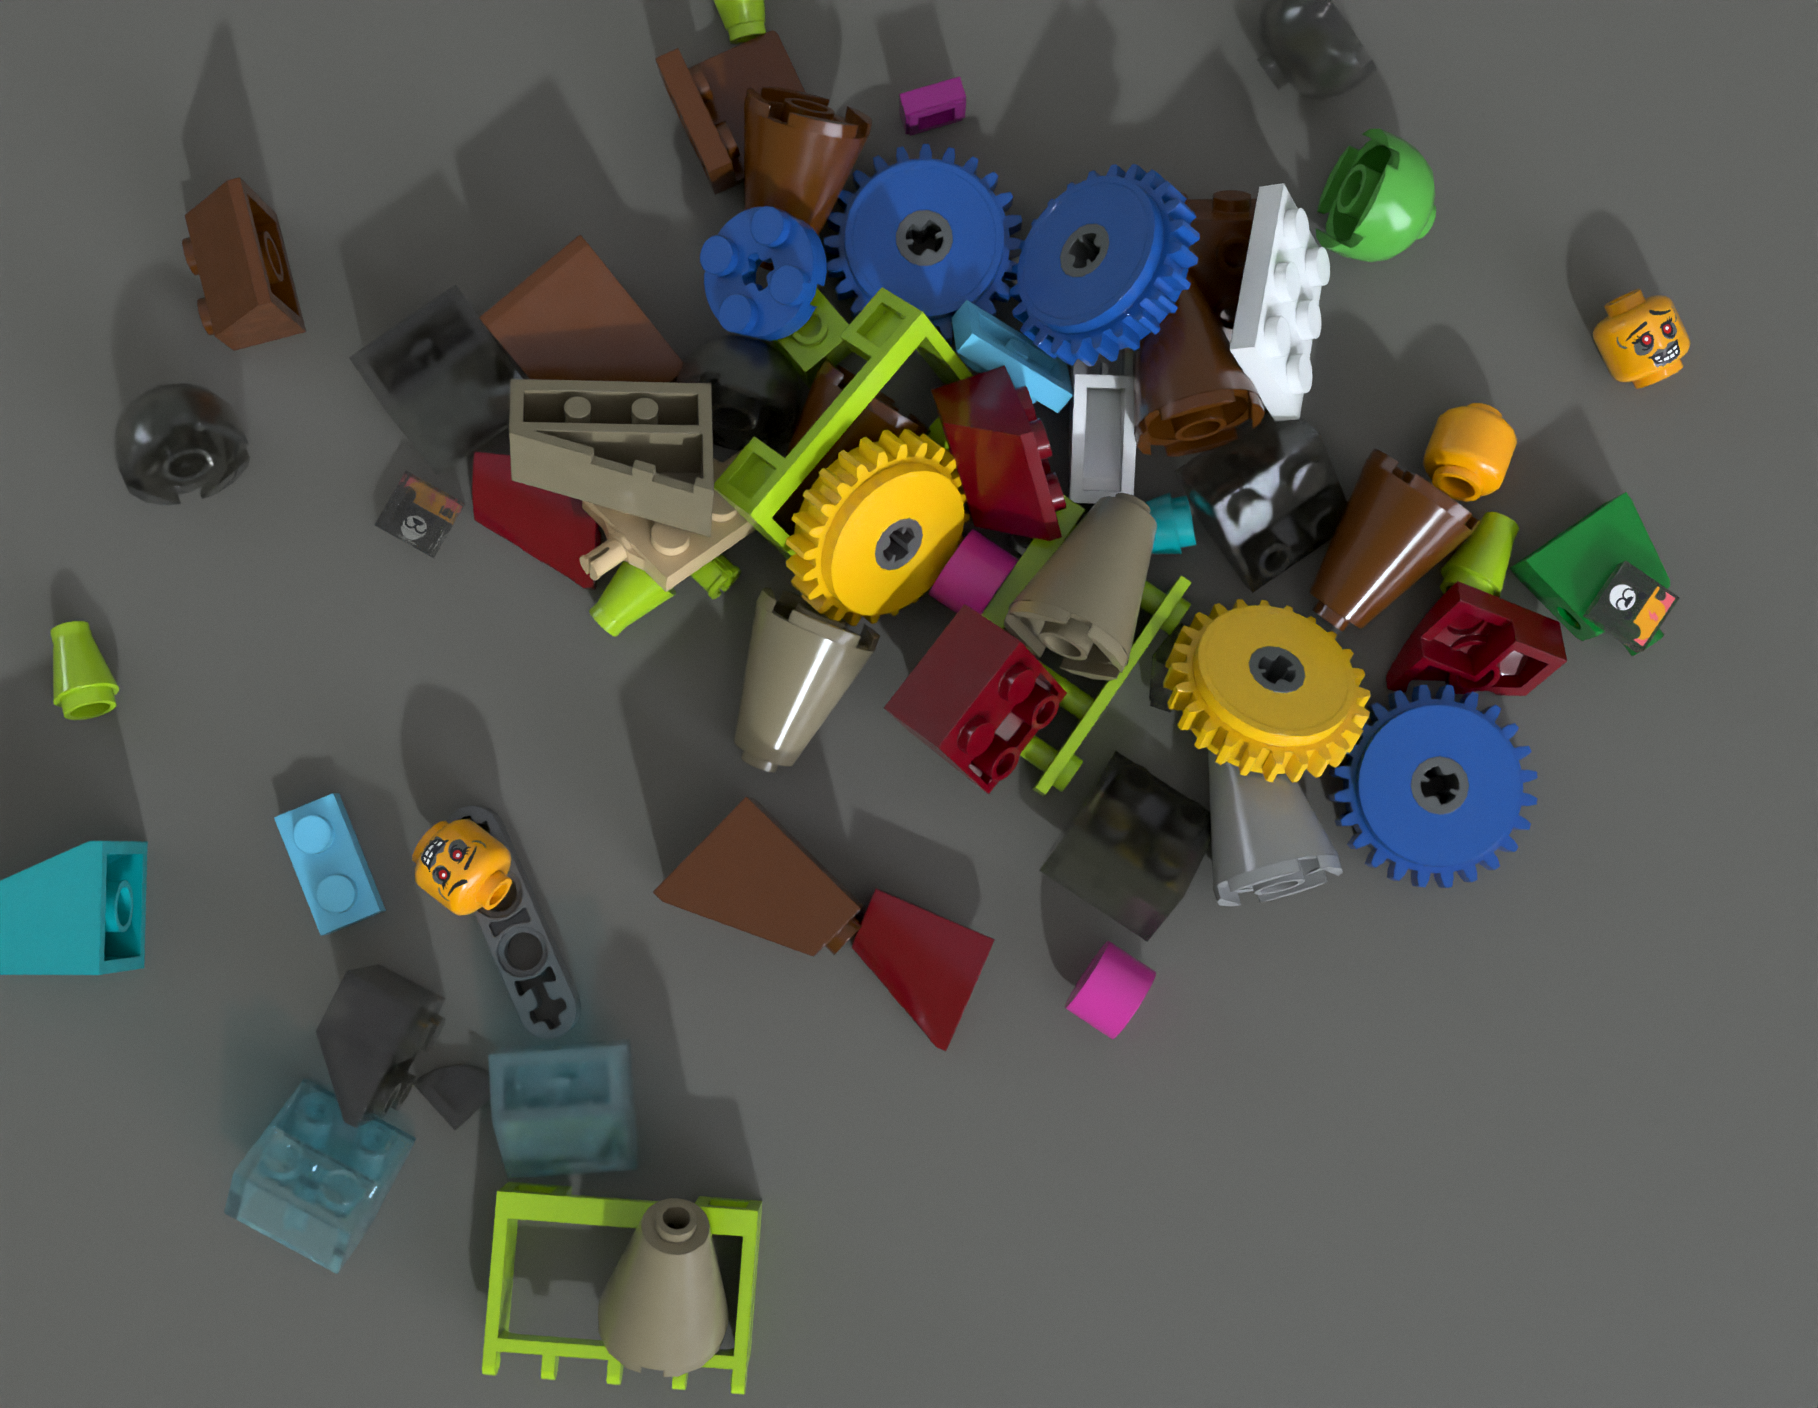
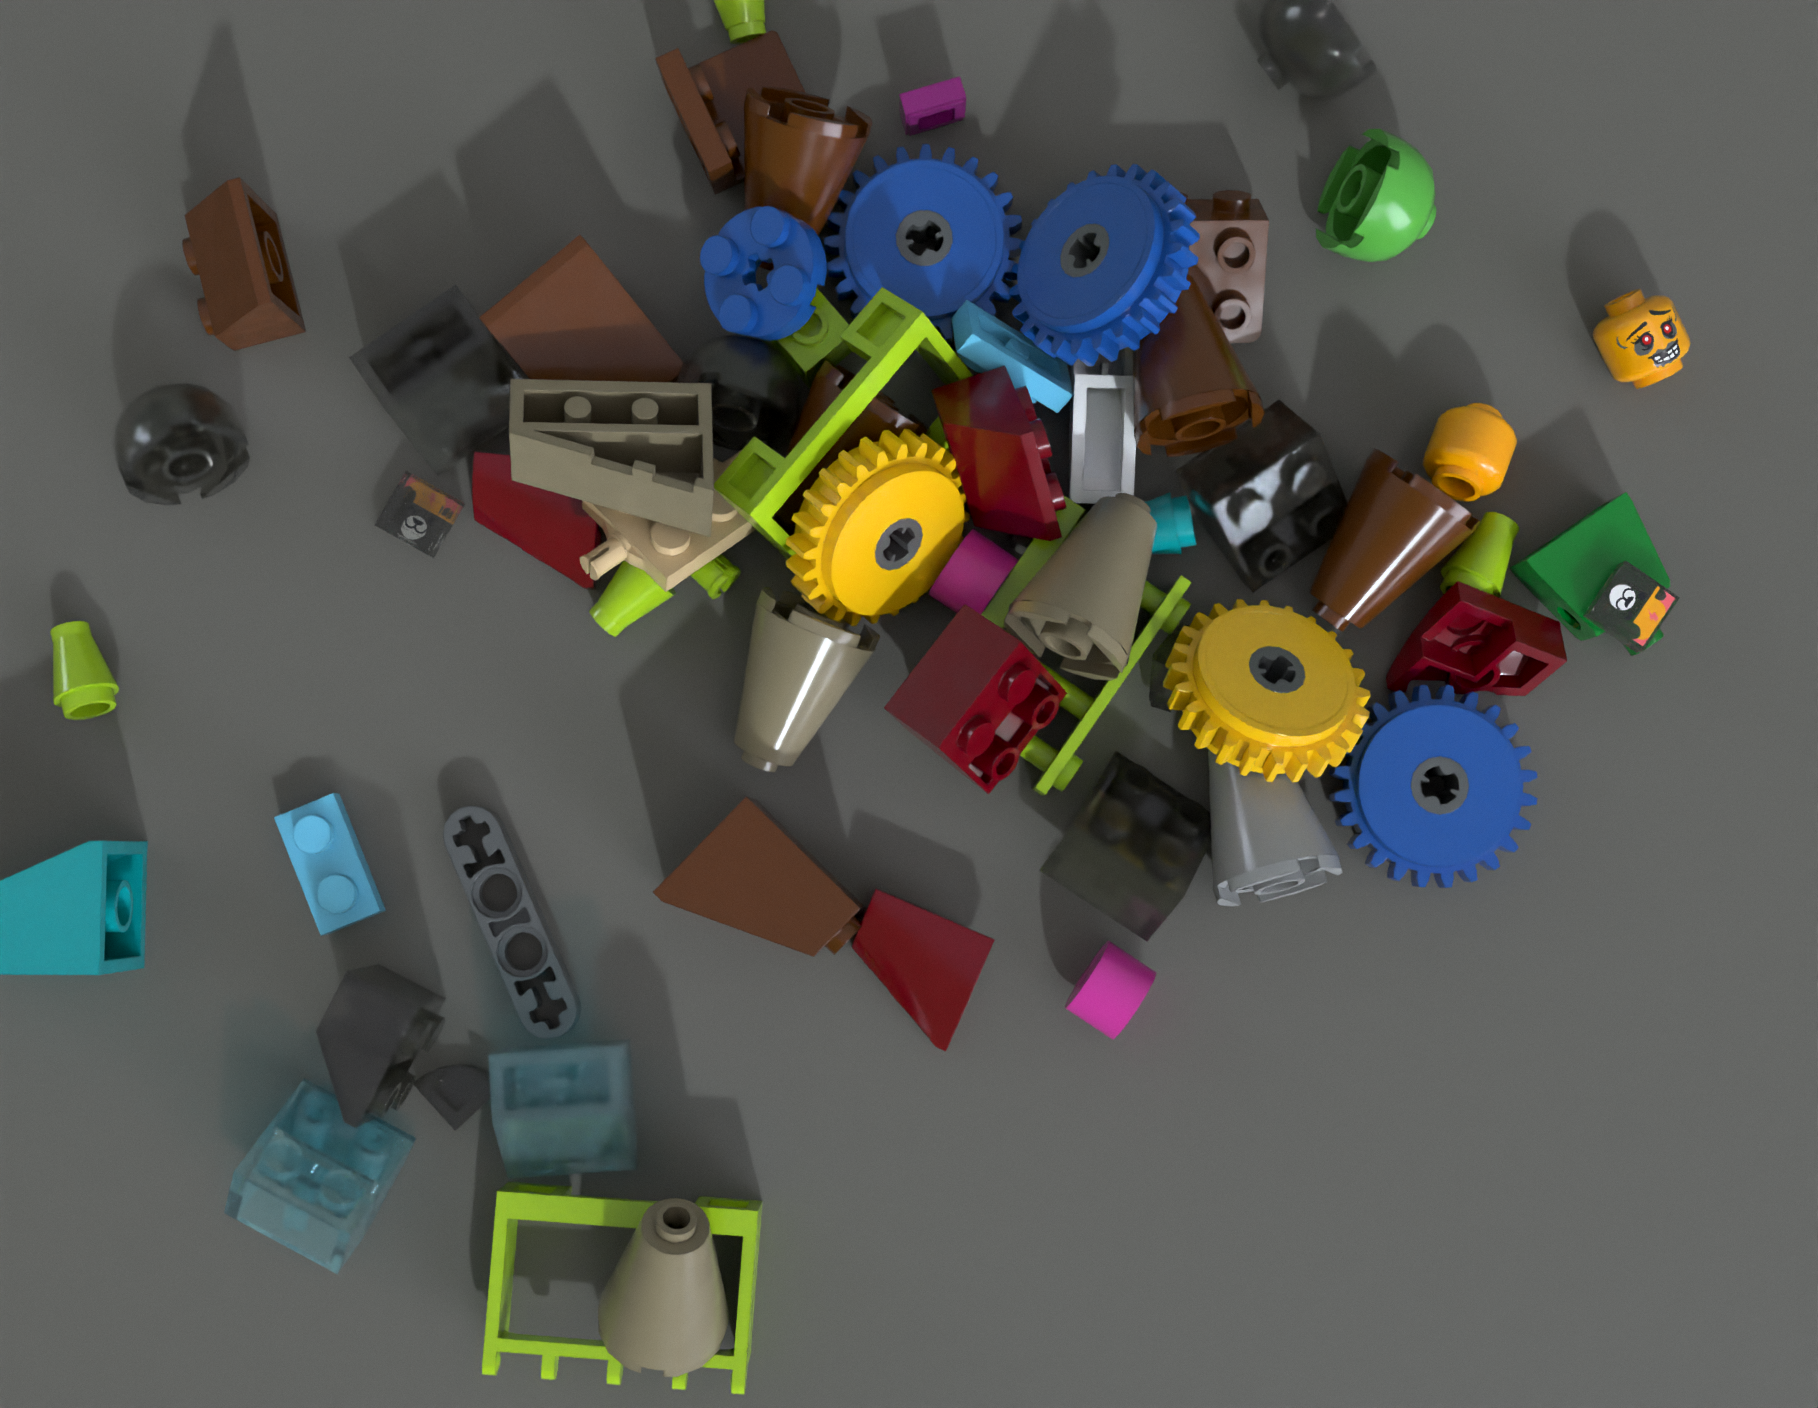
(462, 866): light orange head -> none
(1279, 303): white plate -> none

